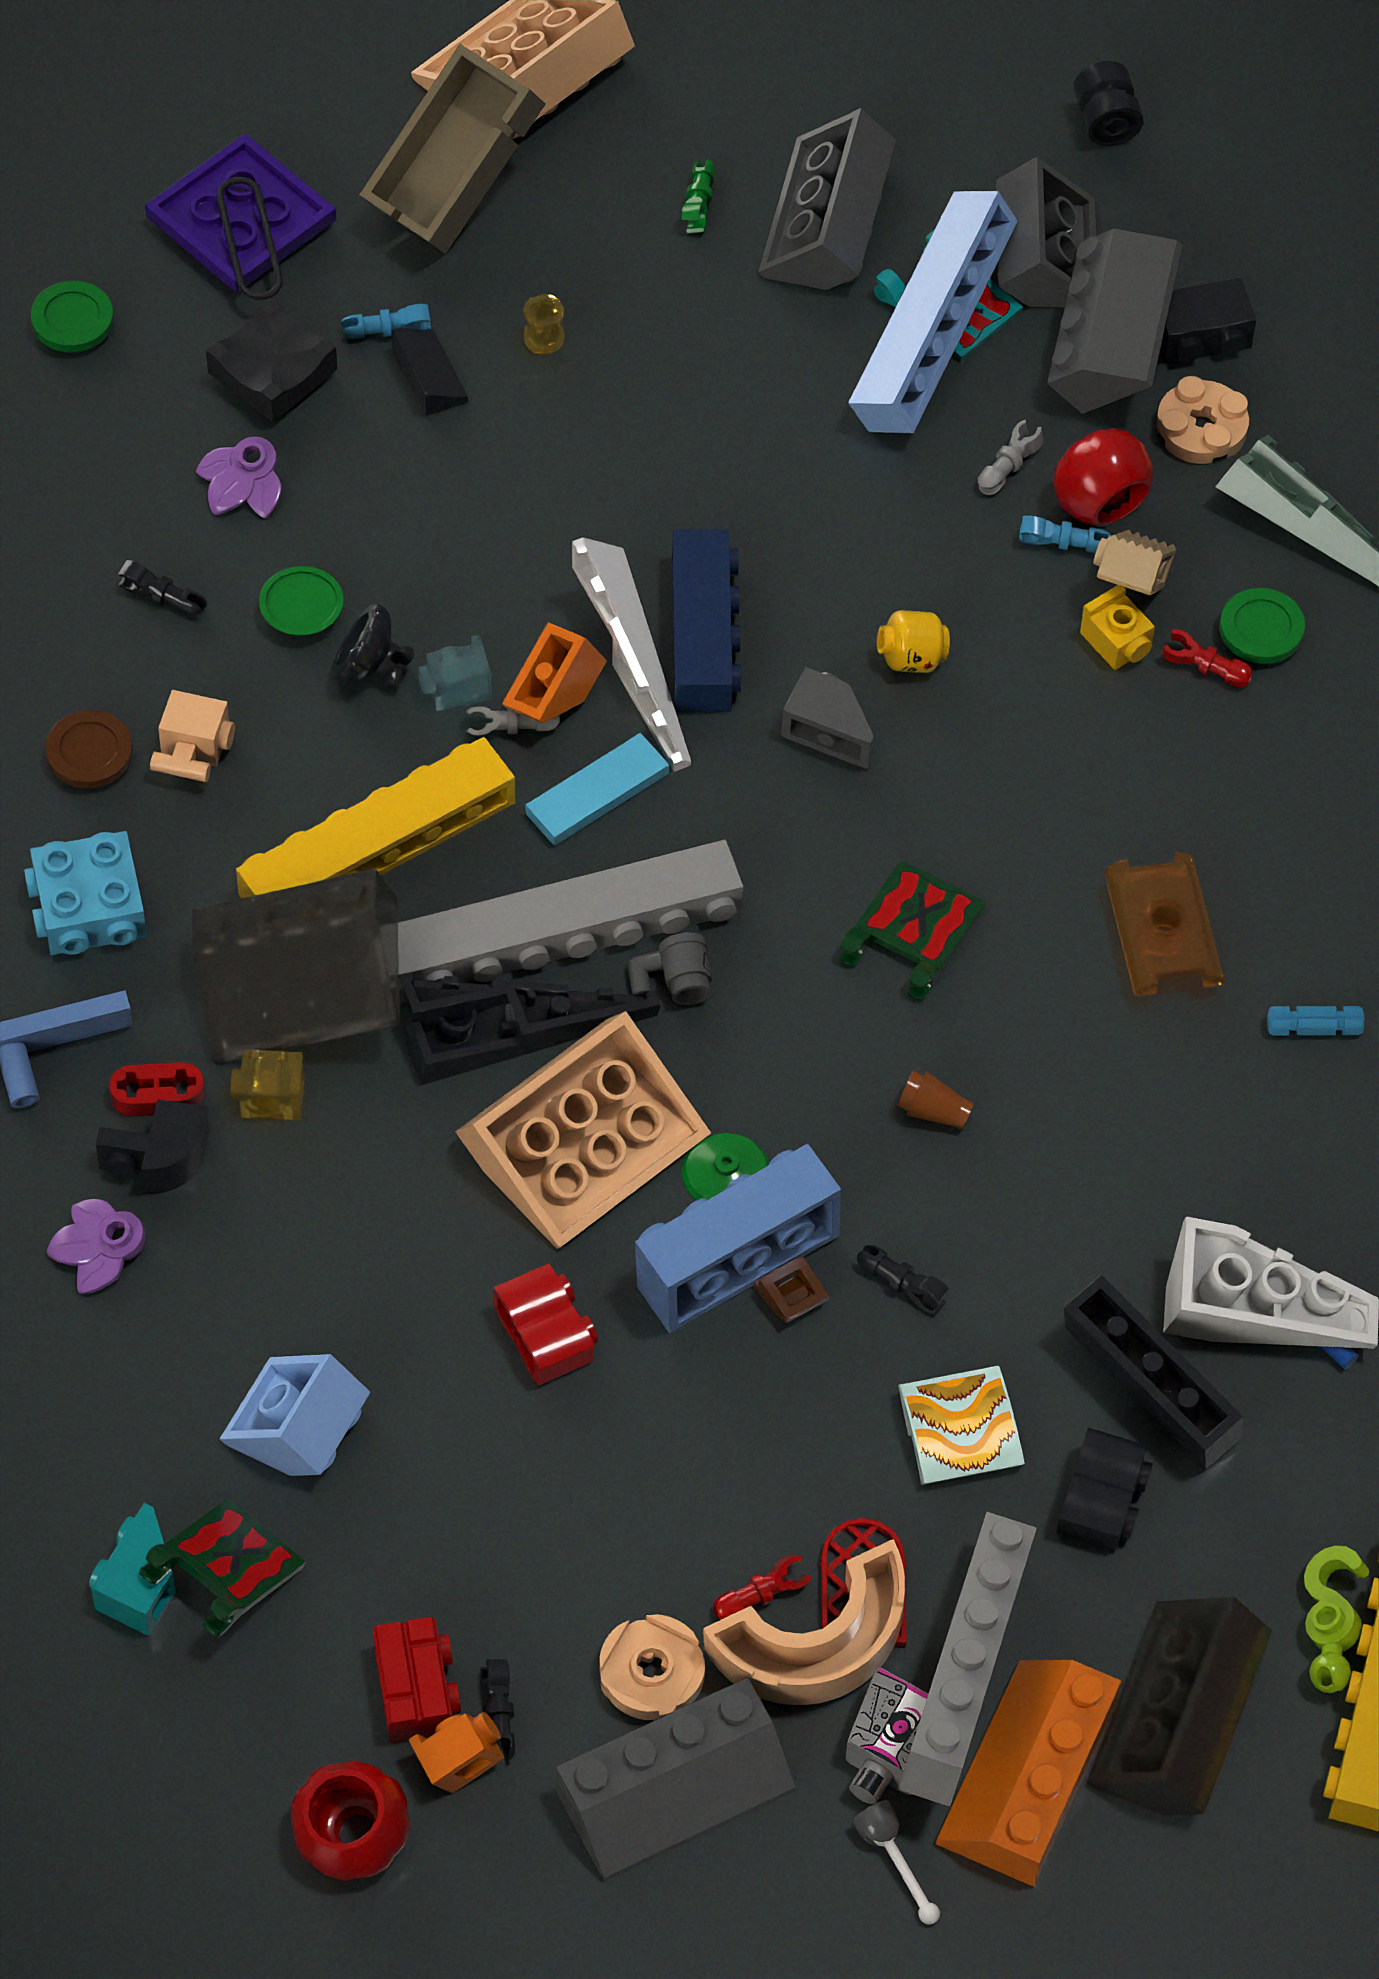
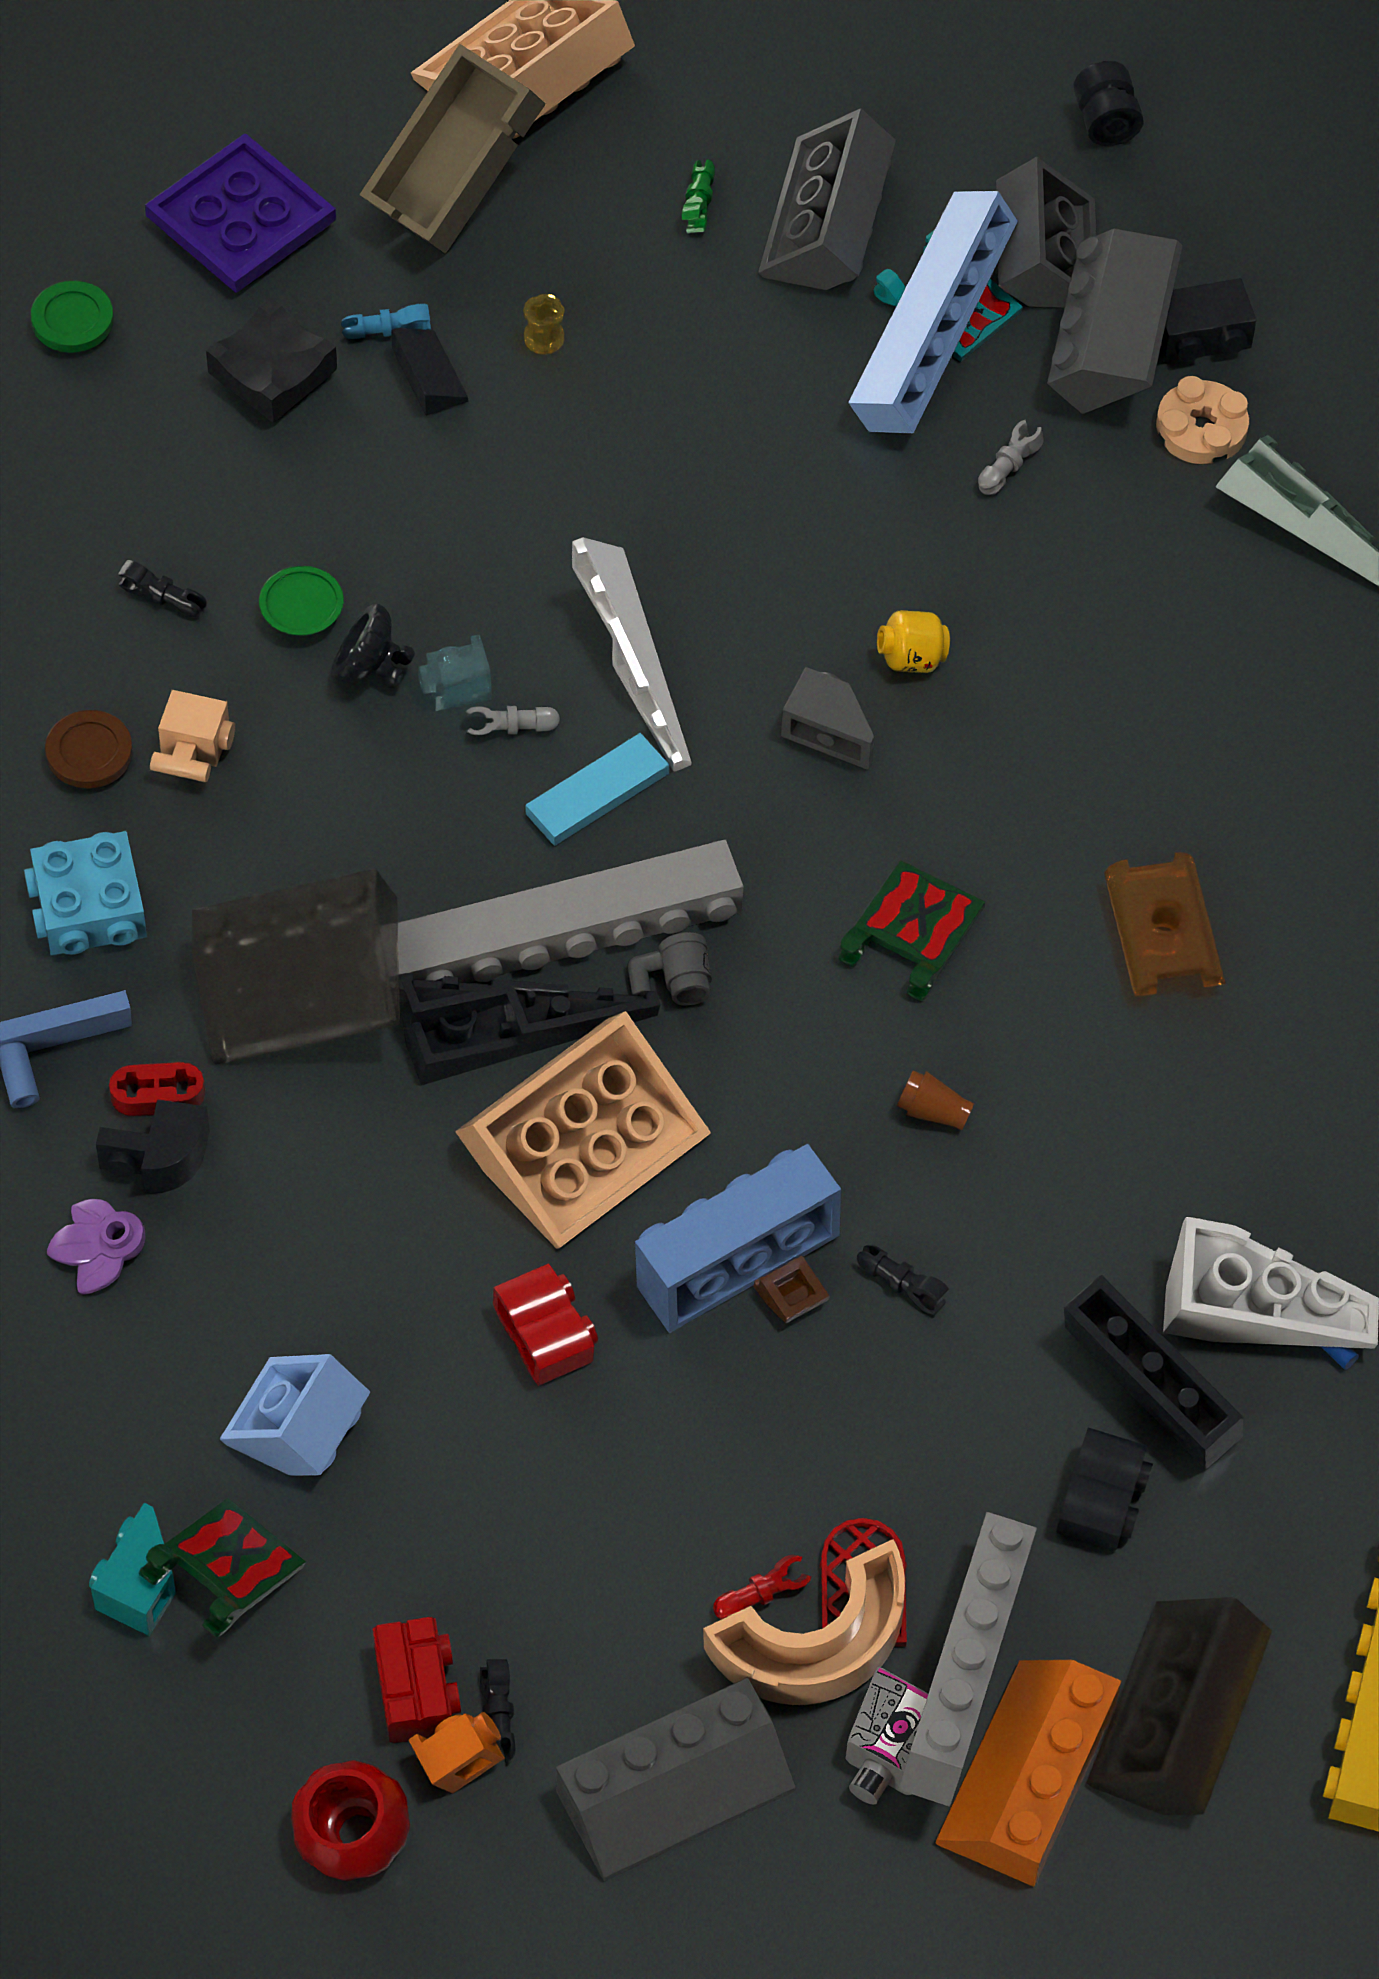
(238, 481): medium lavender plate -> none
(269, 1084): clear yellow brick -> none
(279, 279): black piece -> none
(389, 824): yellow brick -> none
(555, 675): orange slope -> none
(642, 1641): light nougat plate -> none
(703, 620): dark blue brick -> none
(718, 1161): green piece -> none
(878, 1827): hinge -> none
(961, 1425): slope -> none
(1041, 531): dark azure piece -> none
(1099, 473): red piece -> none
(1117, 628): yellow brick -> none
(1134, 561): tan brick -> none
(1235, 672): red piece -> none
(1262, 625): green piece -> none
(1315, 1020): dark azure axle -> none
(1332, 1620): lime piece -> none

